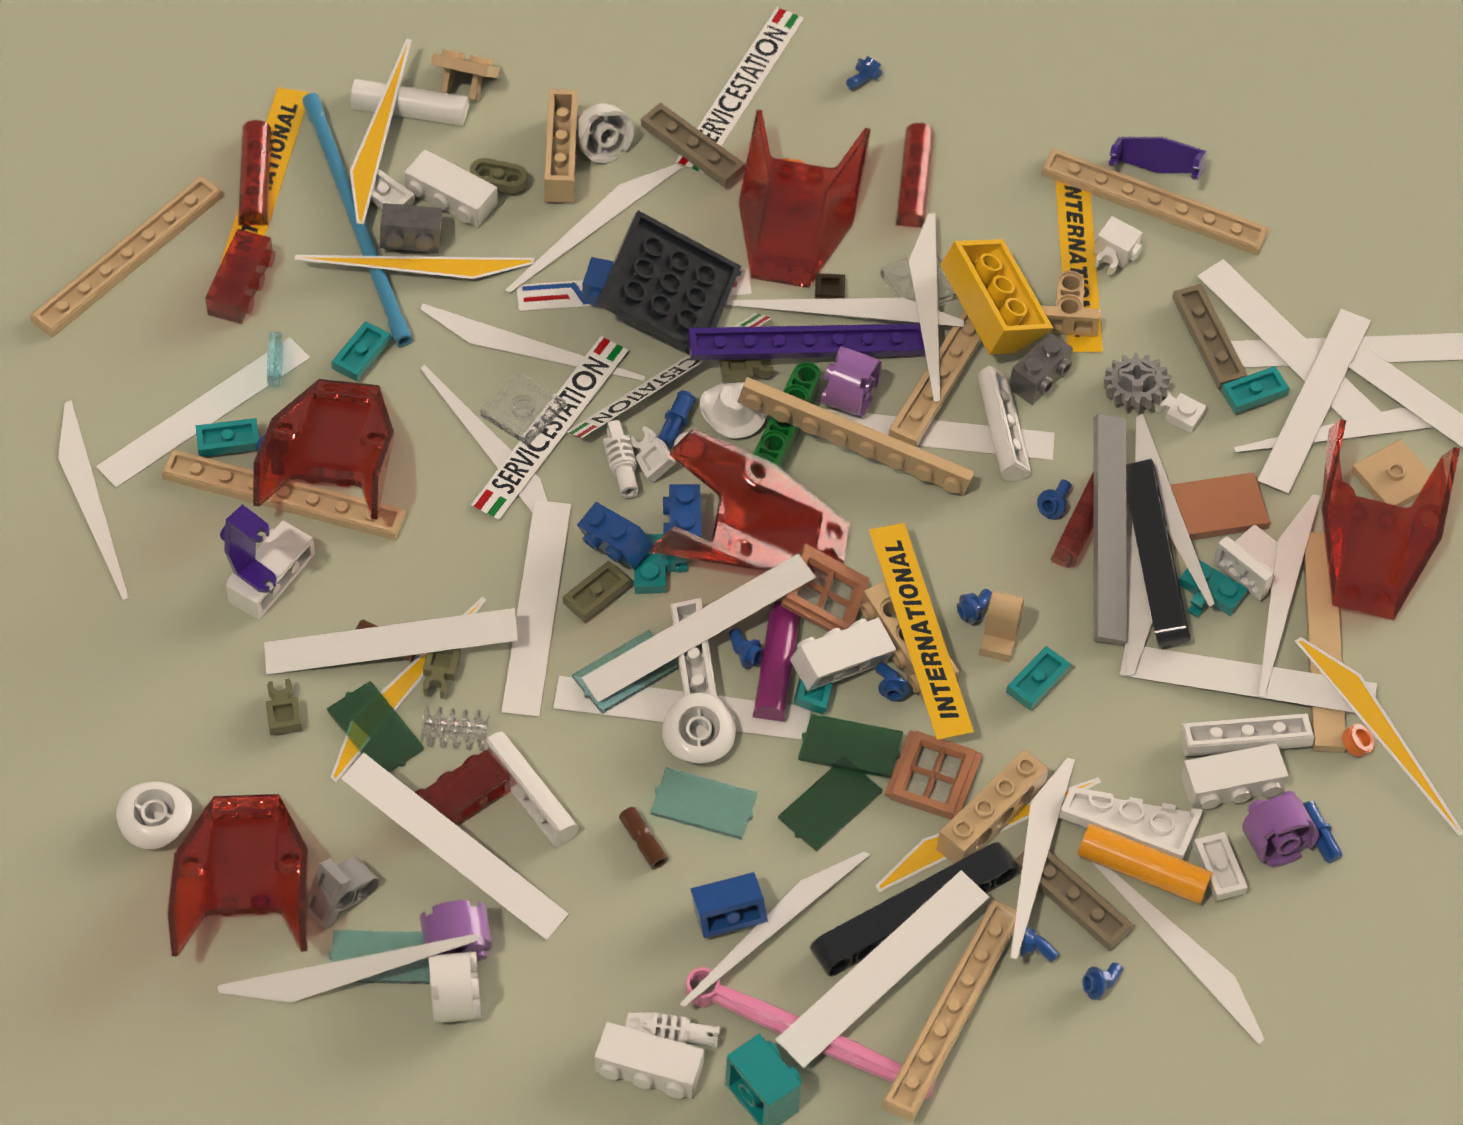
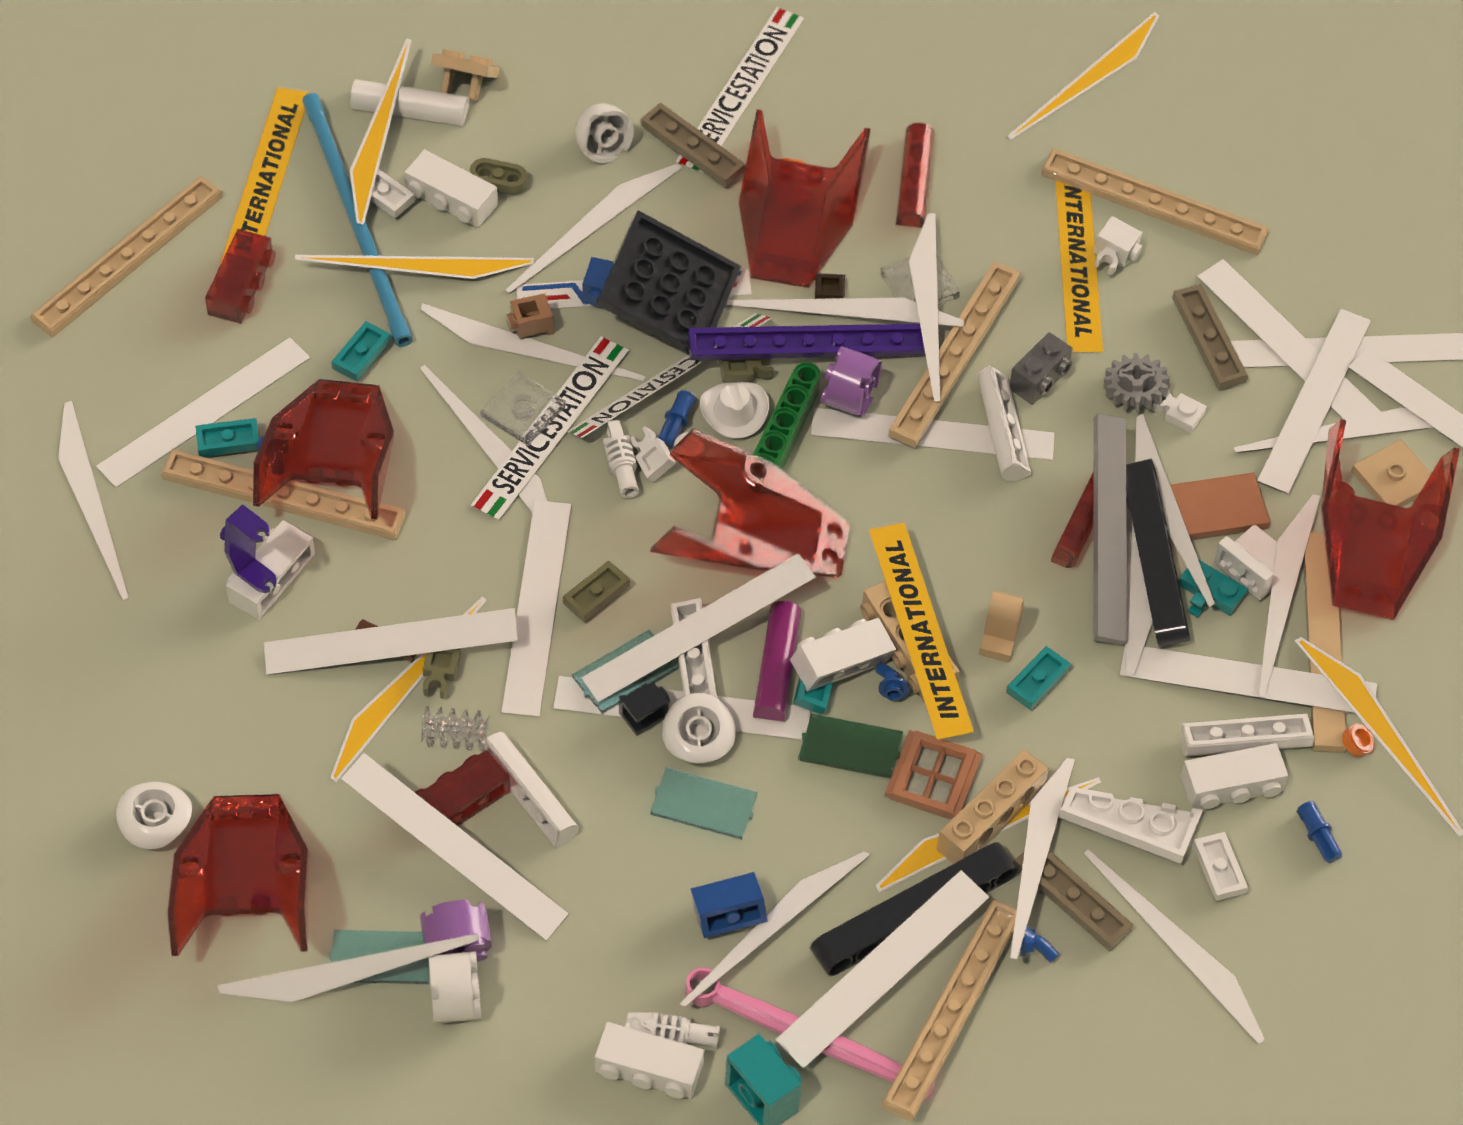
(255, 173): clear red brick -> none
(275, 359): clear light blue tile -> none
(283, 710): olive plate -> none
(339, 888): light grey tile -> none
(375, 727): clear green piece -> none
(410, 228): flat silver brick -> none
(530, 316): none -> medium nougat brick
(561, 146): tan brick -> none
(614, 535): blue brick -> none
(644, 707): none -> black window
(645, 841): reddish brown piece -> none
(651, 571): teal plate -> none
(683, 508): blue brick -> none
(748, 651): blue plate -> none
(829, 806): clear green piece -> none
(832, 596): nougat piece -> none
(855, 436): tan plate -> none
(868, 69): blue plate -> none
(970, 605): blue plate -> none
(995, 295): yellow slope -> none
(1052, 502): blue plate -> none
(1069, 315): tan tile -> none
(1097, 981): blue plate -> none
(1112, 61): none -> yellow sticker
(1144, 864): light orange brick -> none
(1158, 155): dark purple piece -> none
(1255, 389): teal plate -> none
(1279, 829): medium lavender brick -> none

